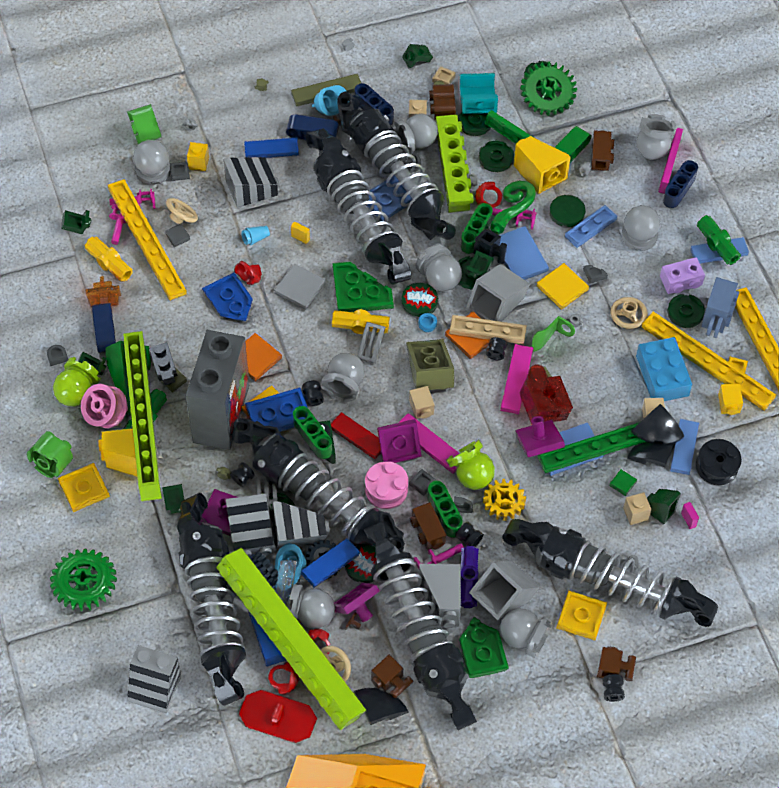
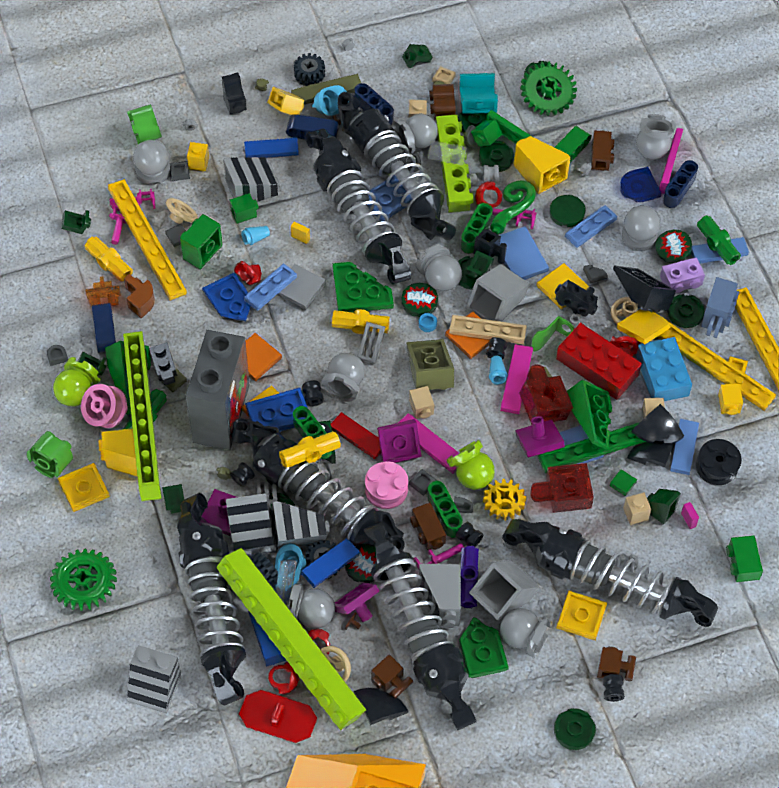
(141, 297): none -> dark orange brick
(201, 241): none -> green brick
(233, 93): none -> black arch
(243, 208): none -> green brick
(270, 287): none -> medium blue tile
(285, 101): none -> yellow slope
(309, 69): none -> black wheel
(309, 449): none -> yellow piece
(447, 152): none -> clear plate
(468, 137): none -> dark grey tile
(486, 133): none -> green brick
(491, 173): none -> light grey wheel
(497, 370): none -> medium azure cone
(560, 487): none -> clear red brick
(574, 729): none -> dark green tile
(576, 298): none -> black brick
(592, 411): none -> green wedge
(598, 361): none -> red brick
(626, 343): none -> red piece
(639, 185): none -> clear blue tile
(643, 326): none -> yellow tile
(645, 289): none -> black slope
(673, 246): none -> tile
(744, 558): none -> green brick

